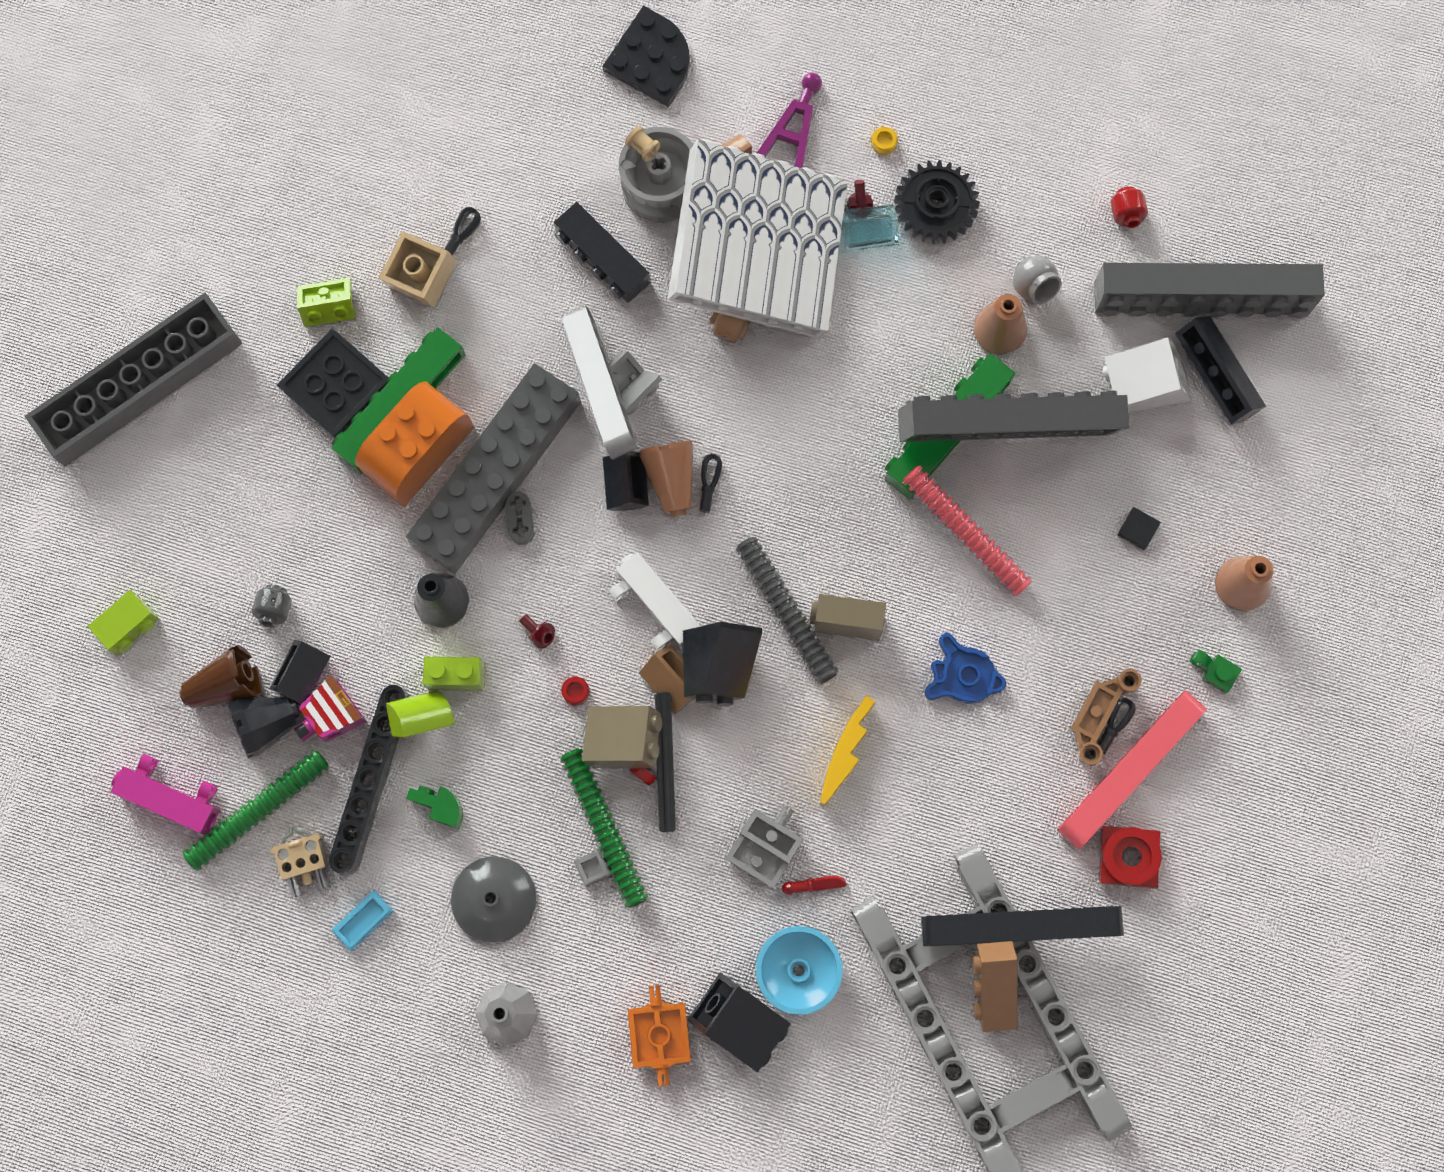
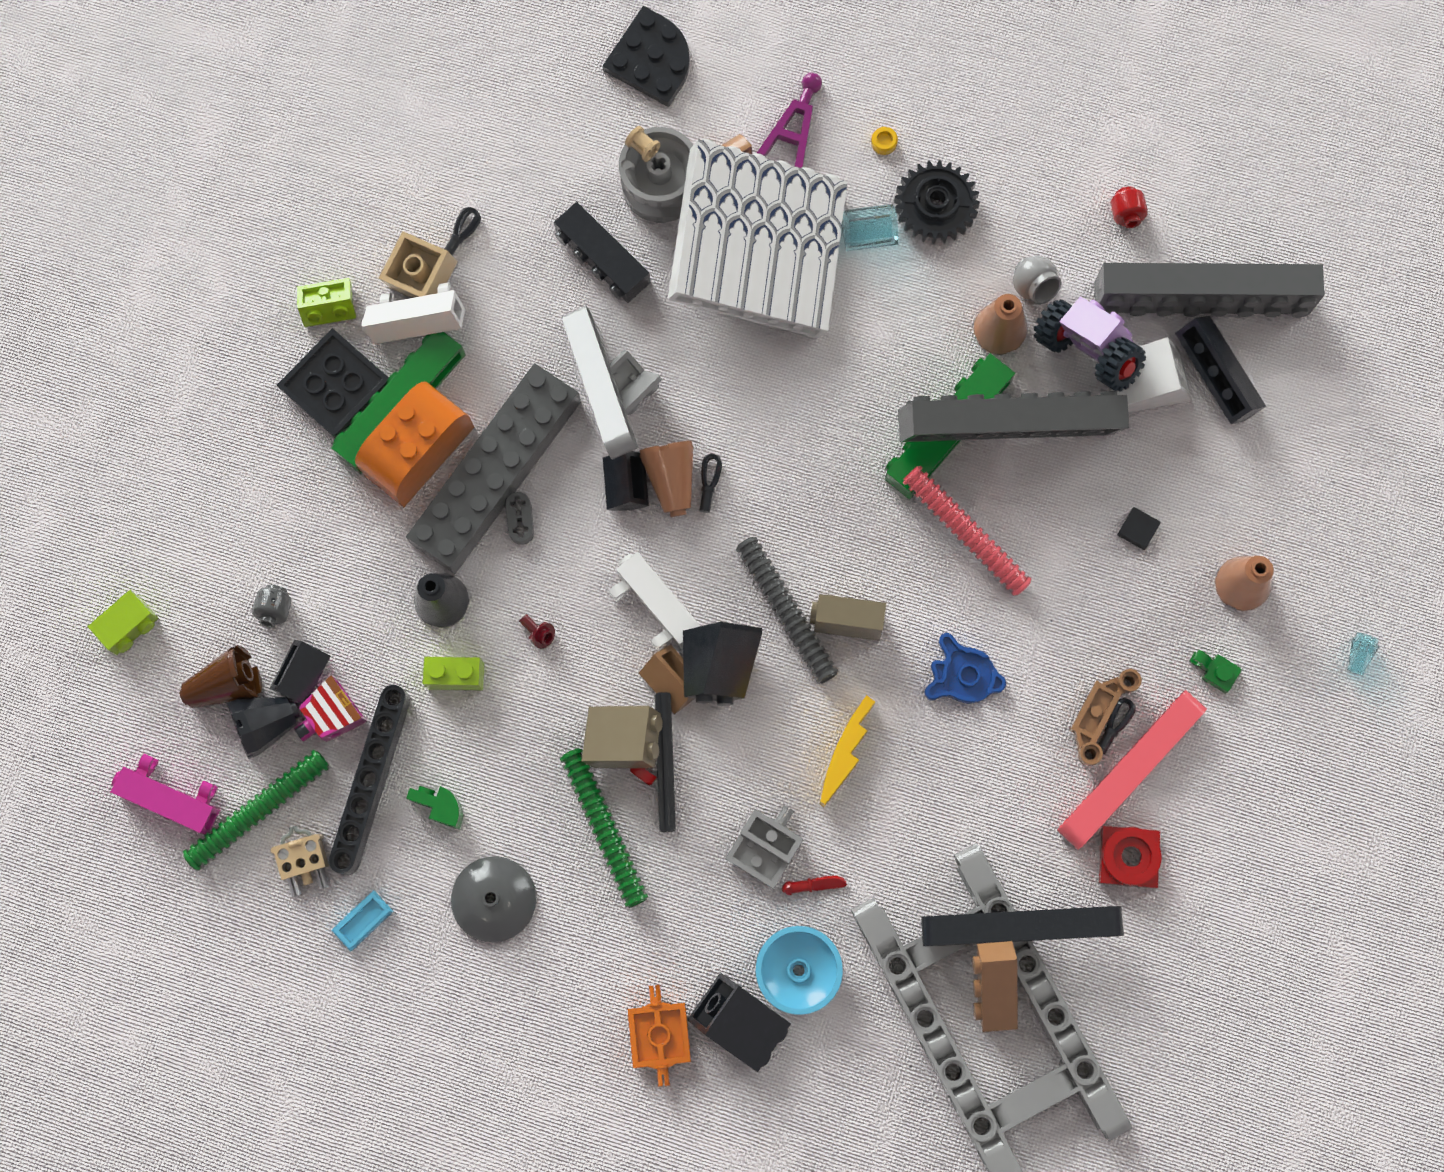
(133, 380): dark grey brick -> none
(413, 316): none -> white brick
(419, 714): lime brick -> none
(518, 1018): light grey cone -> none
(575, 691): red tile -> none
(592, 868): light grey tile -> none
(729, 327): medium nougat head -> none
(860, 198): dark red plate -> none
(1095, 334): none -> brick
(1362, 652): none -> clear light blue cone

